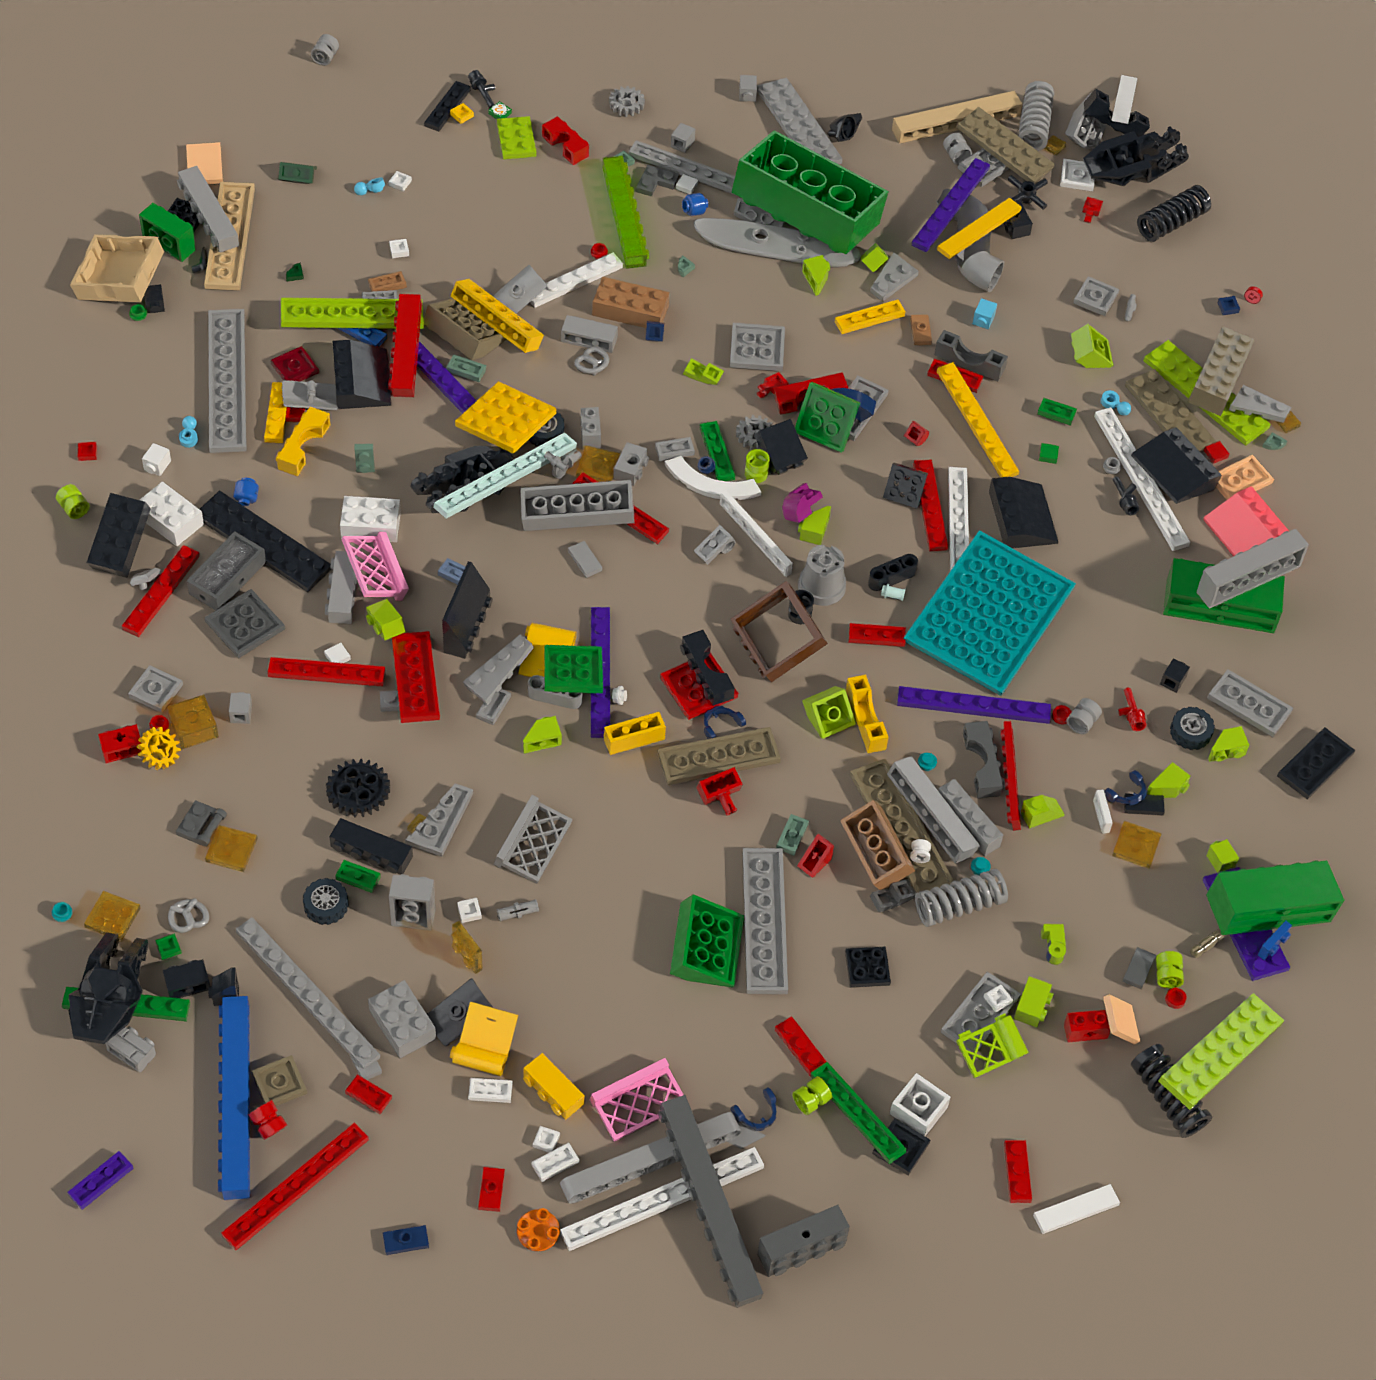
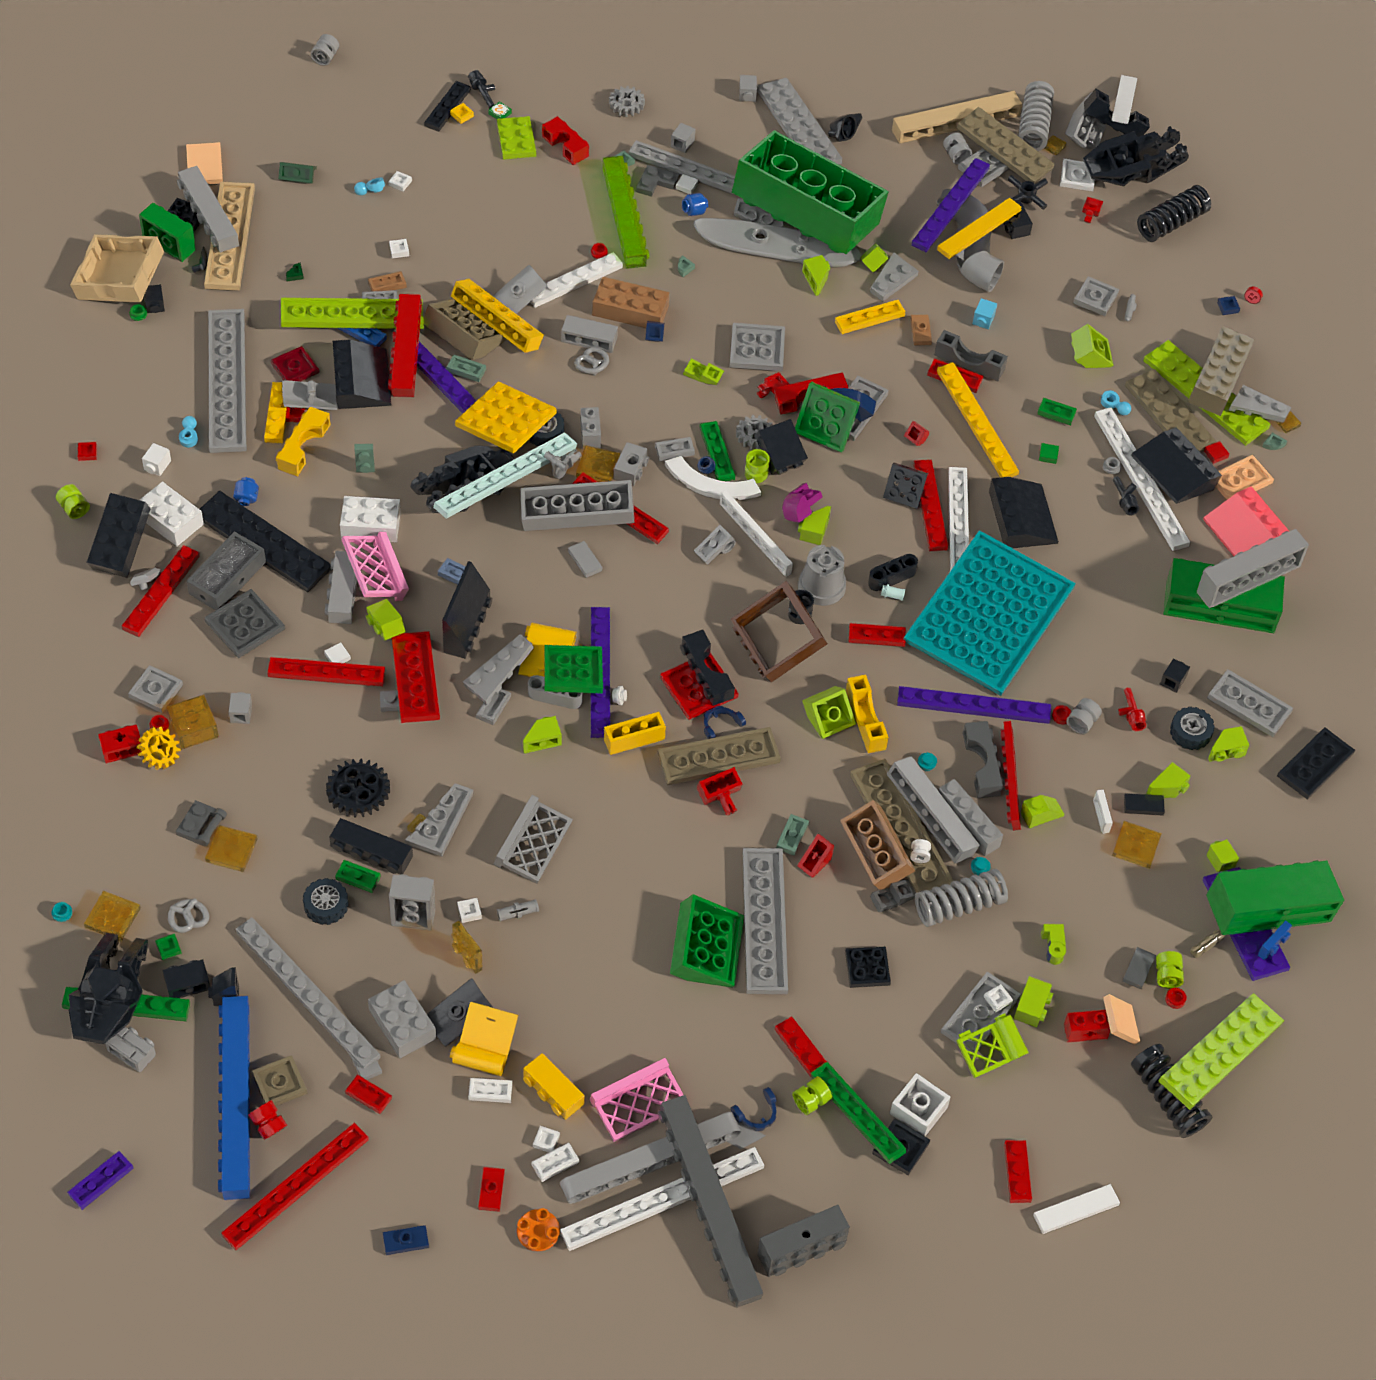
(1136, 778): dark blue piece -> none

